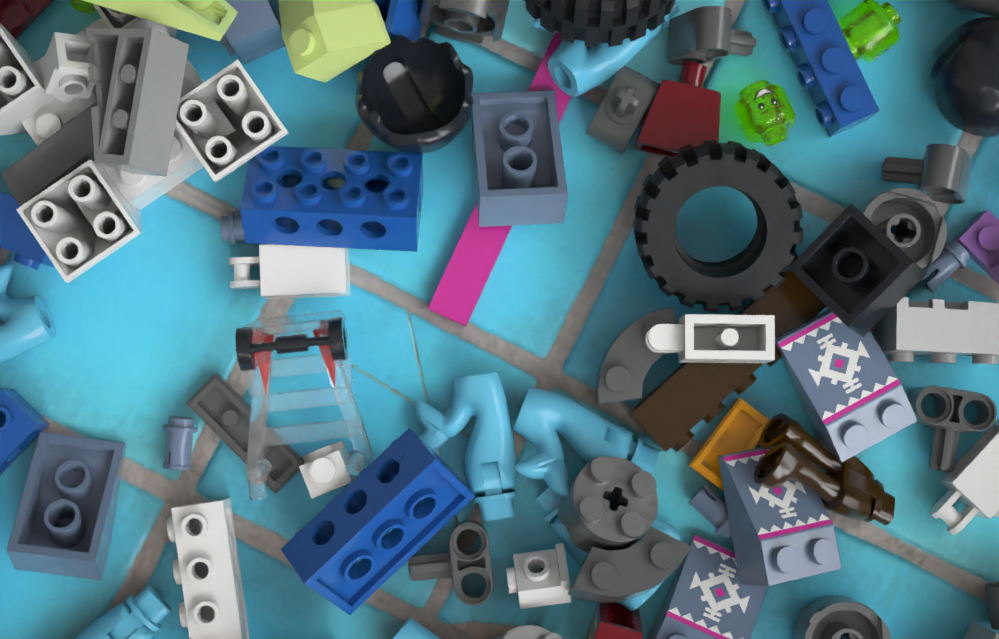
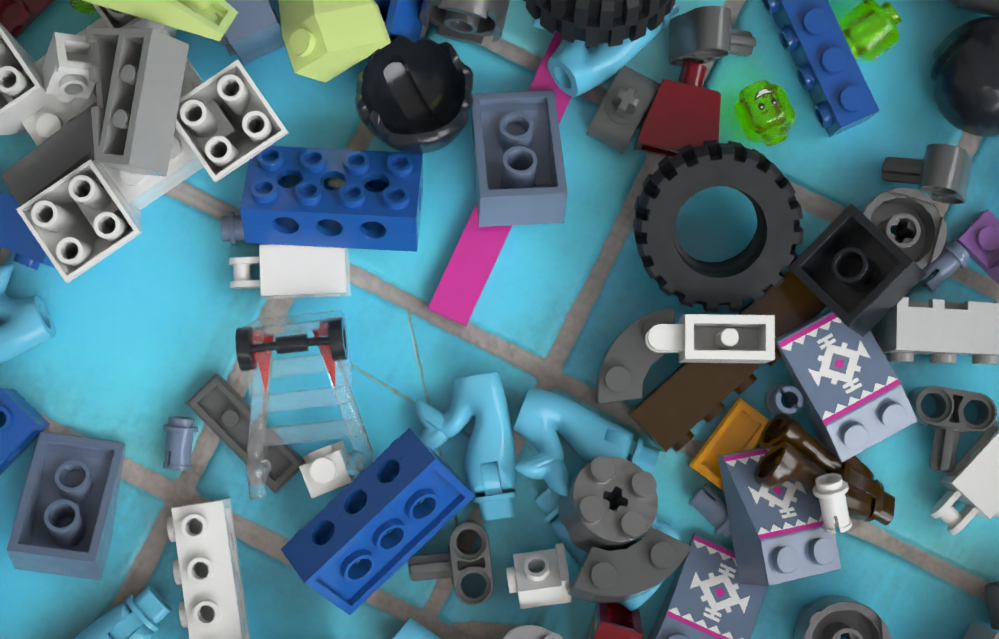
(774, 395): none -> sand blue pin
(832, 500): none -> white pin

